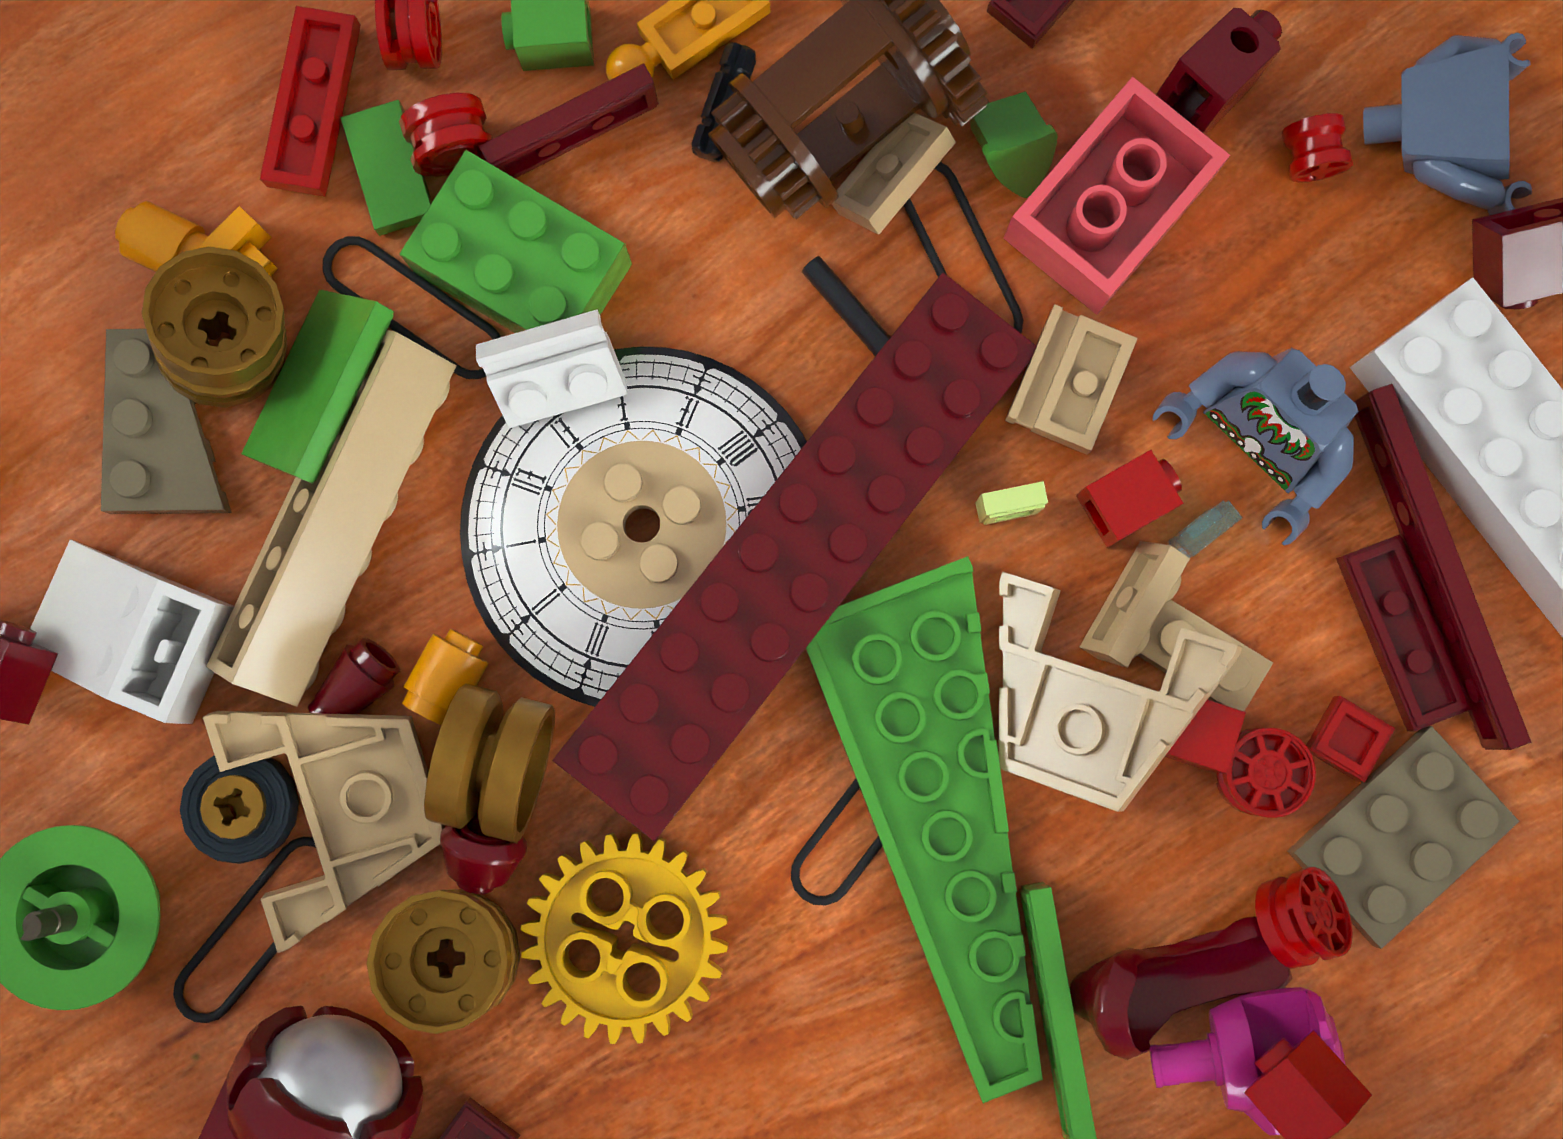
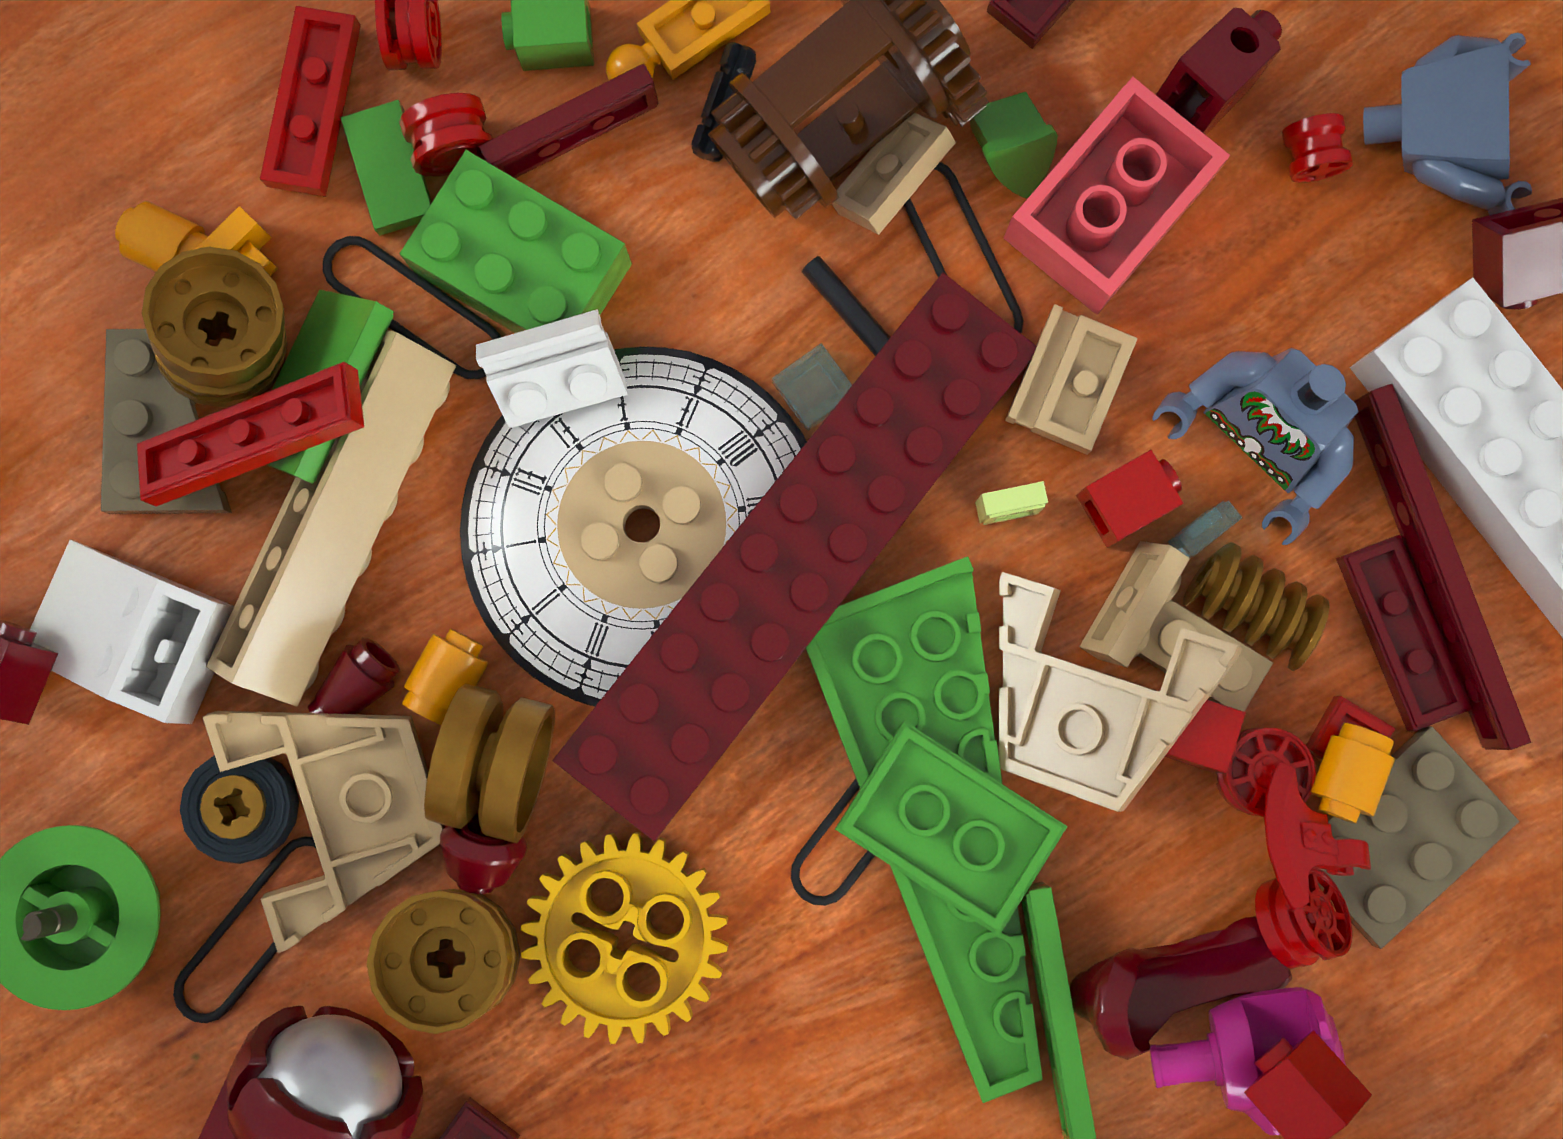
(250, 434): none -> red tile
(812, 386): none -> clear light blue tile
(951, 828): none -> bright green tile
(1261, 602): none -> pearl gold piece
(1303, 840): none -> red piece
(1353, 773): none -> light orange brick

